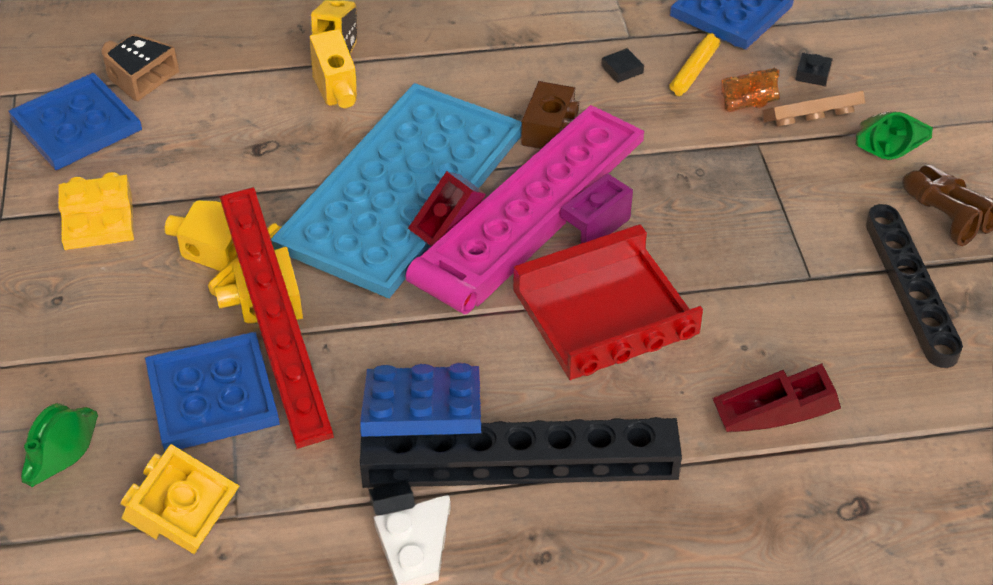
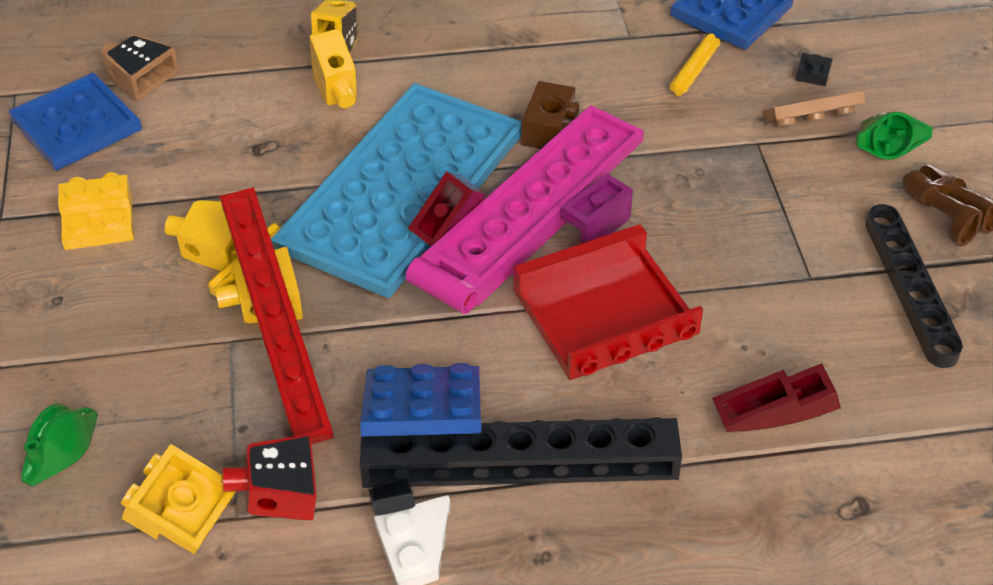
(211, 391): blue plate -> none
(276, 478): none -> torso
(622, 65): black tile -> none
(751, 89): clear orange hips -> none

